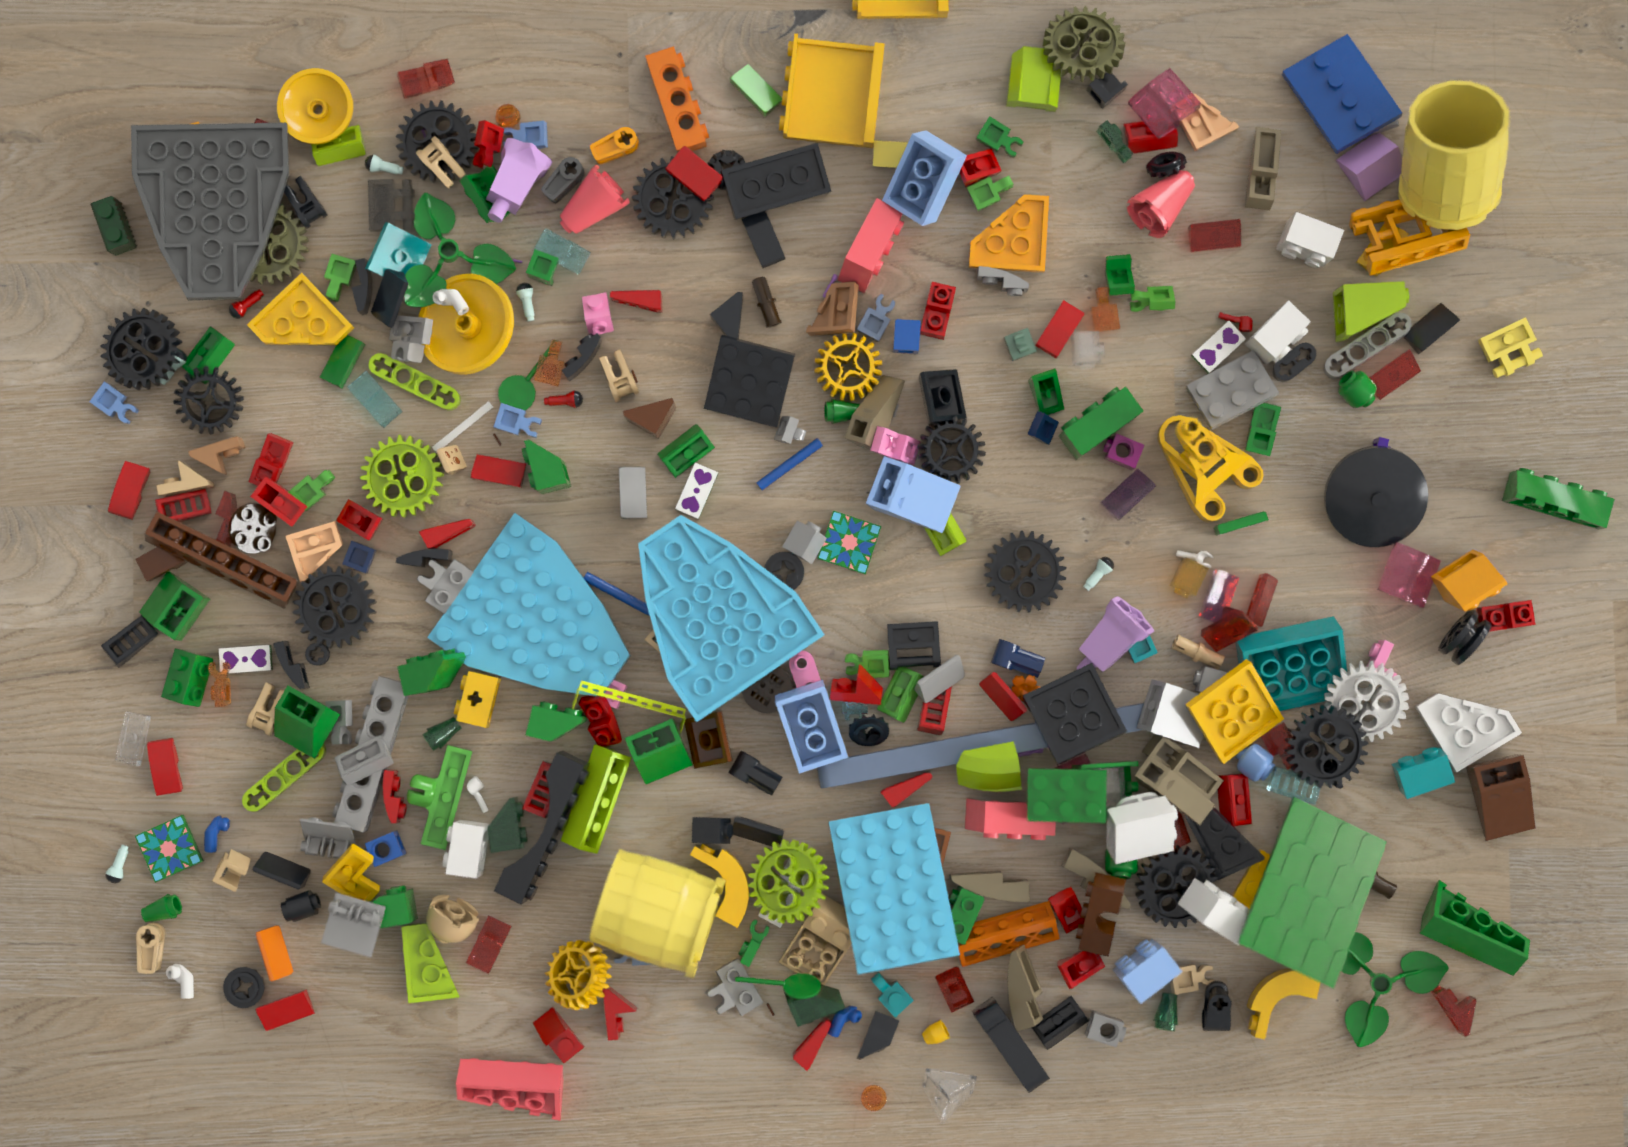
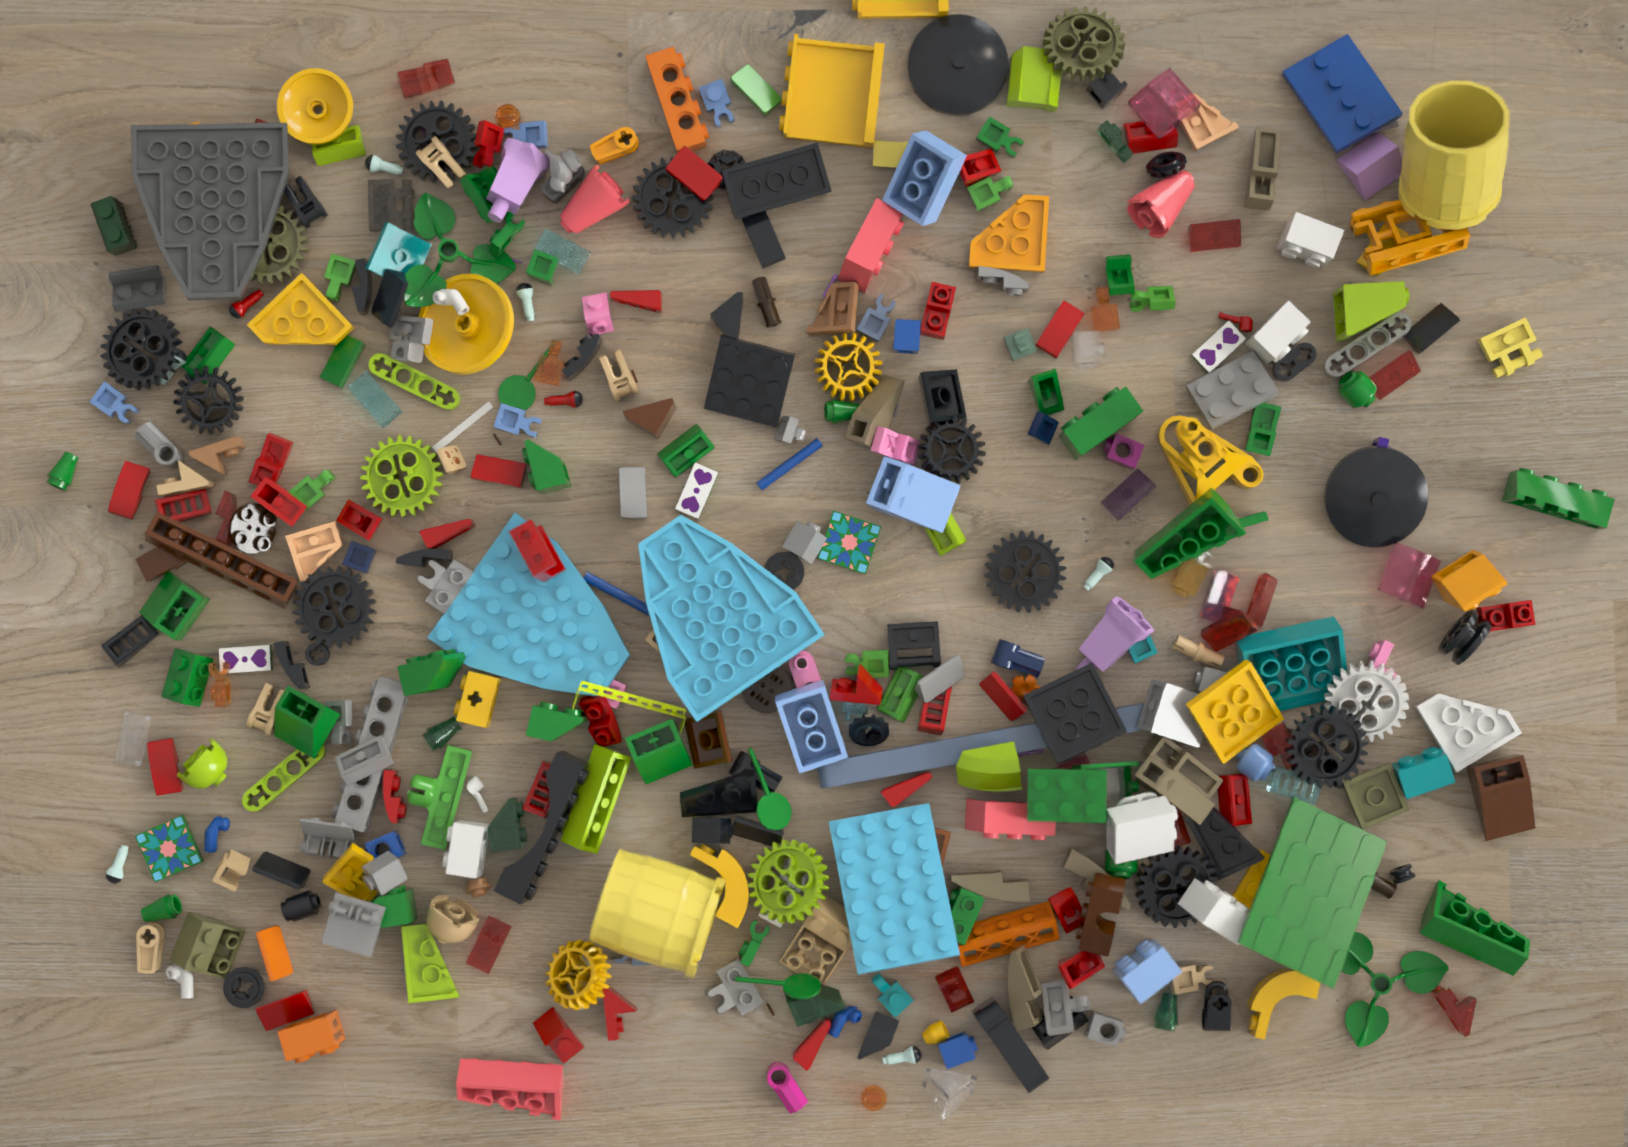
(63, 472): none -> green cone
(138, 288): none -> dark grey bracket
(158, 444): none -> light grey piece
(205, 766): none -> lime cylinder
(207, 945): none -> olive slope
(311, 1035): none -> orange brick
(384, 873): none -> light grey brick
(477, 887): none -> medium nougat plate
(501, 239): none -> green plate
(537, 550): none -> red panel
(562, 168): none -> light grey animal
(716, 99): none -> medium blue plate
(721, 797): none -> black wing
(772, 808): none -> green piece
(787, 1088): none -> dark pink piece
(910, 1055): none -> light aqua piece
(958, 64): none -> black dish
(958, 1049): none -> blue brick
(1059, 1007): none -> light grey plate
(1195, 530): none -> green wedge
(1375, 796): none -> olive plate
(1402, 873): none -> black bush

